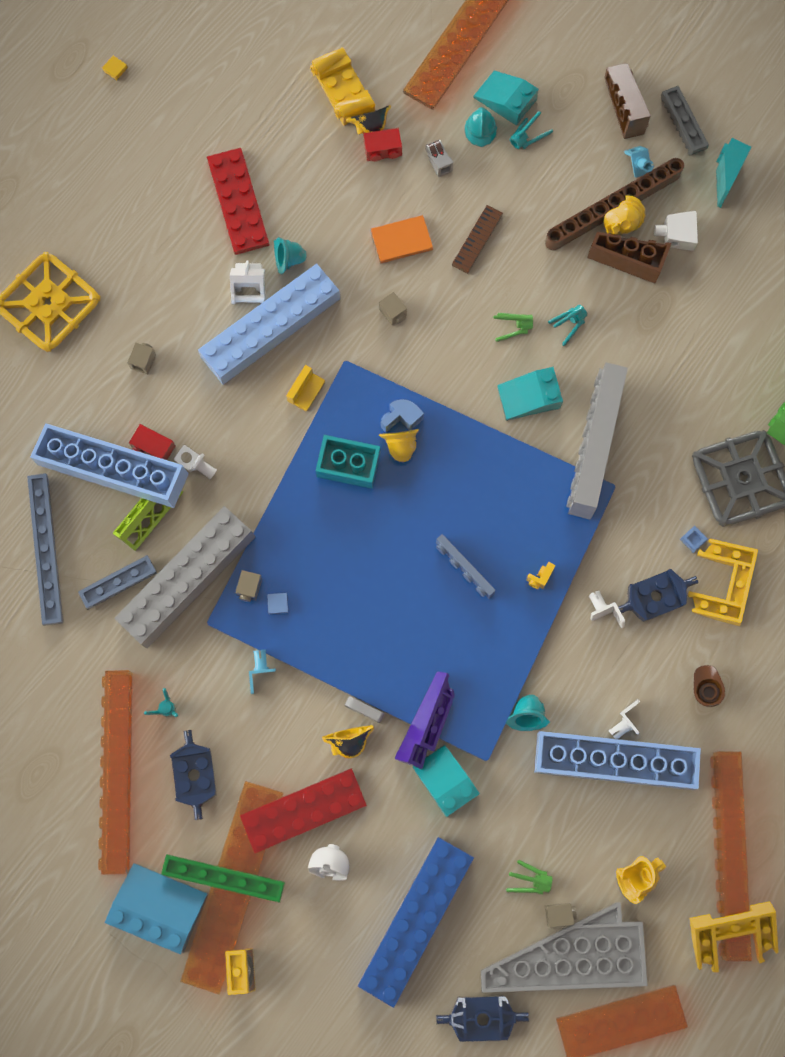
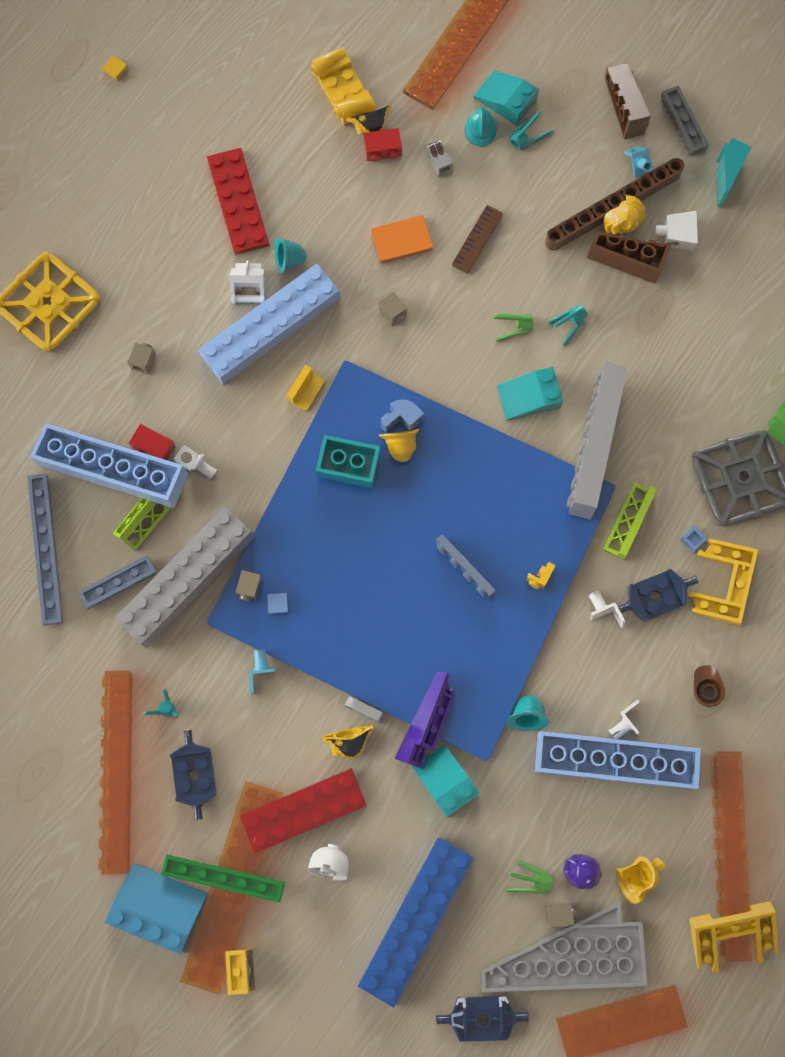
(584, 871): none -> dark purple piece
(637, 520): none -> lime fence

